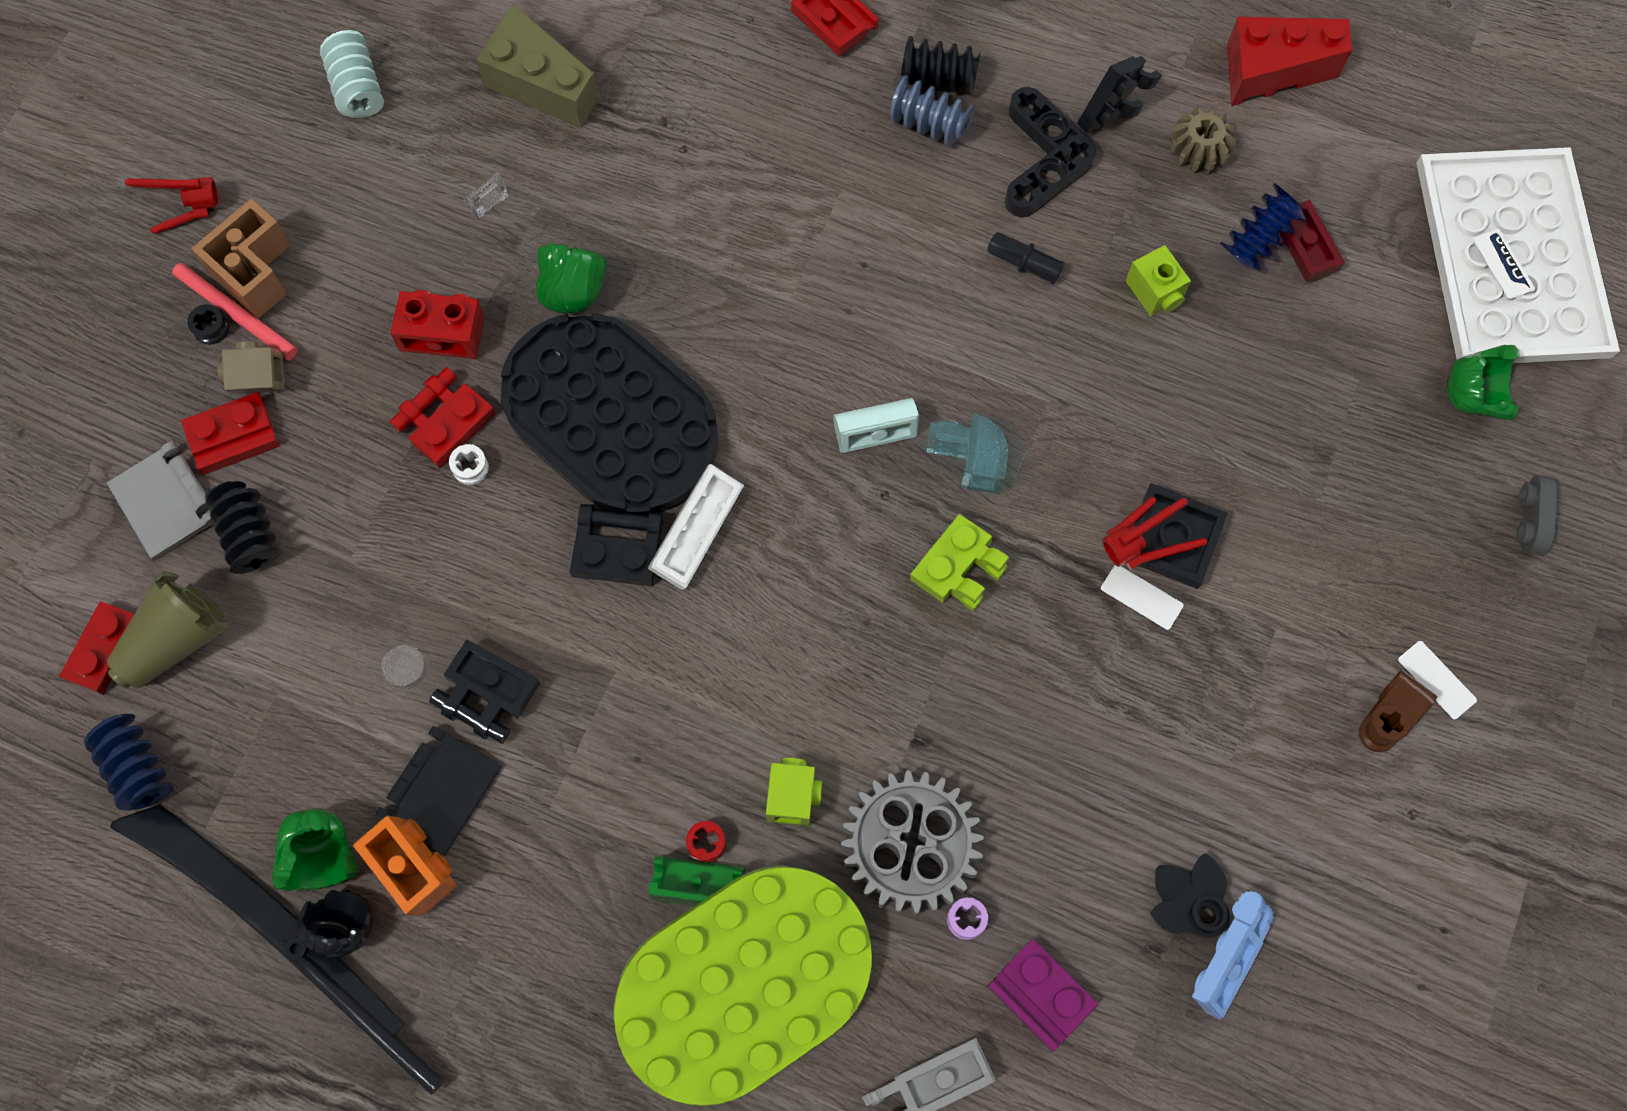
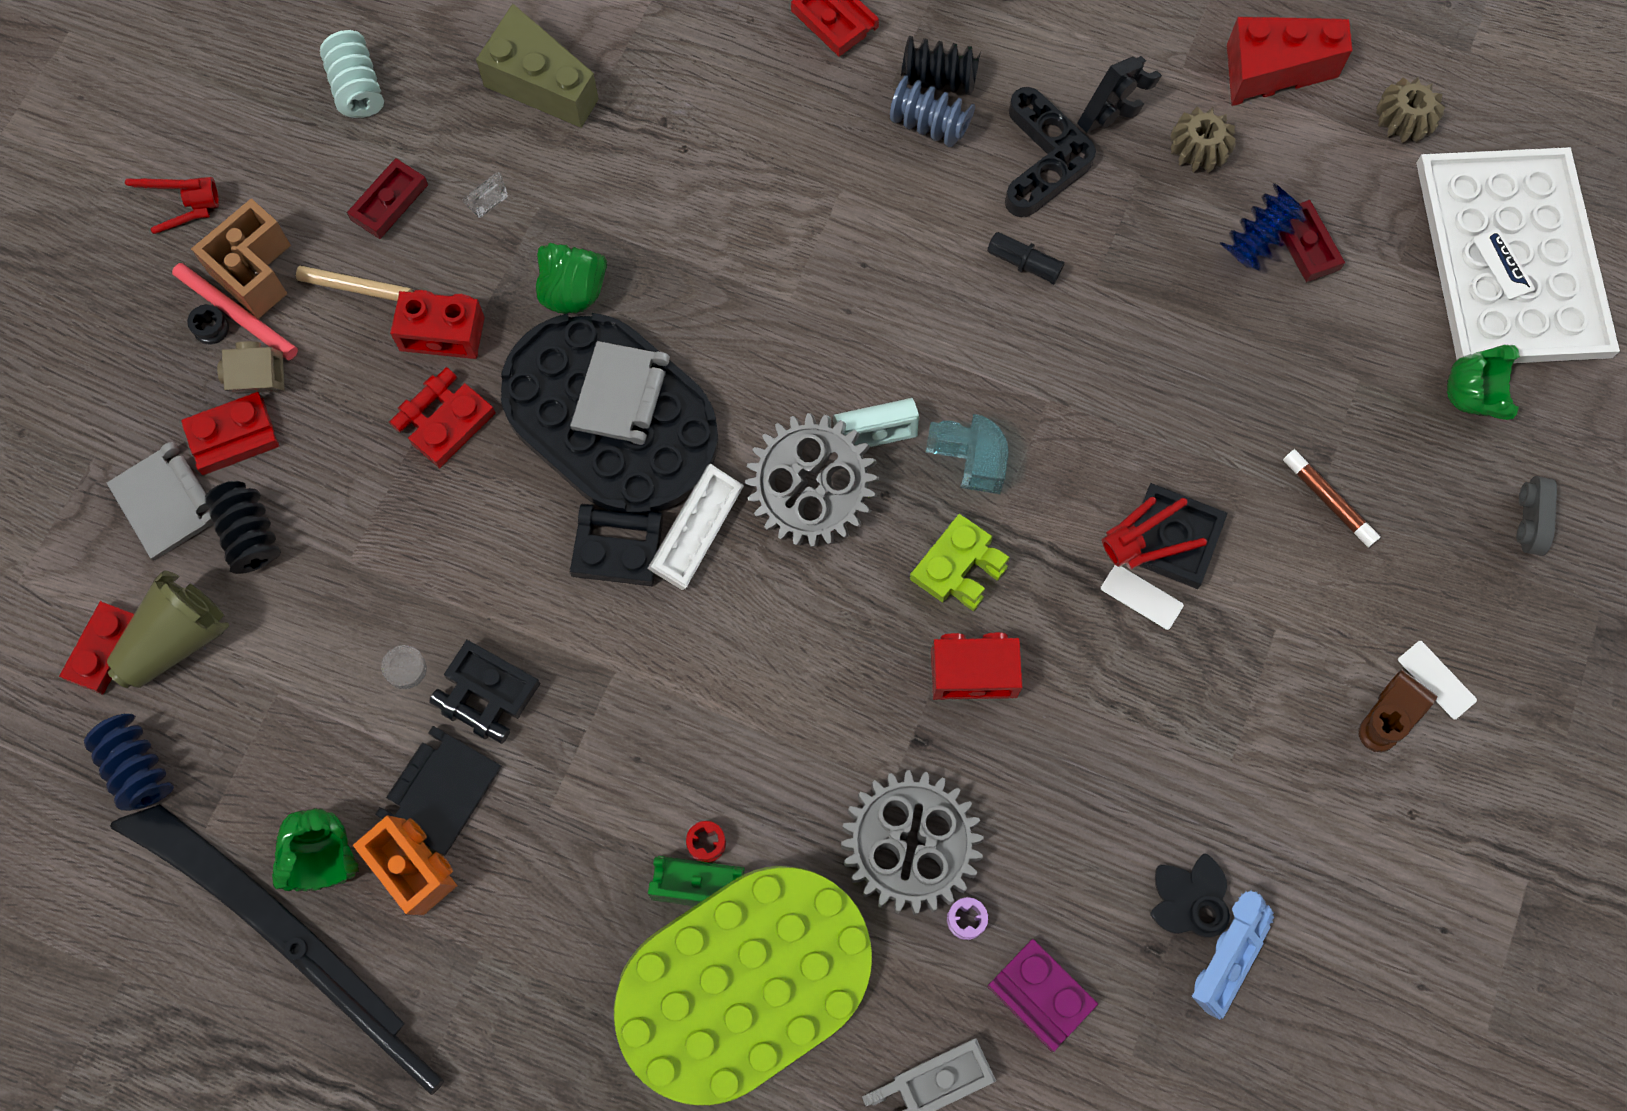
(335, 924): black hair -> none
(349, 283): none -> tan piece
(387, 198): none -> dark red plate
(468, 453): white bush -> none
(619, 392): none -> light grey piece
(786, 454): none -> light grey gear
(792, 792): lime brick -> none
(976, 667): none -> red brick
(1158, 281): lime brick -> none
(1331, 498): none -> copper bar
(1410, 110): none -> dark tan gear

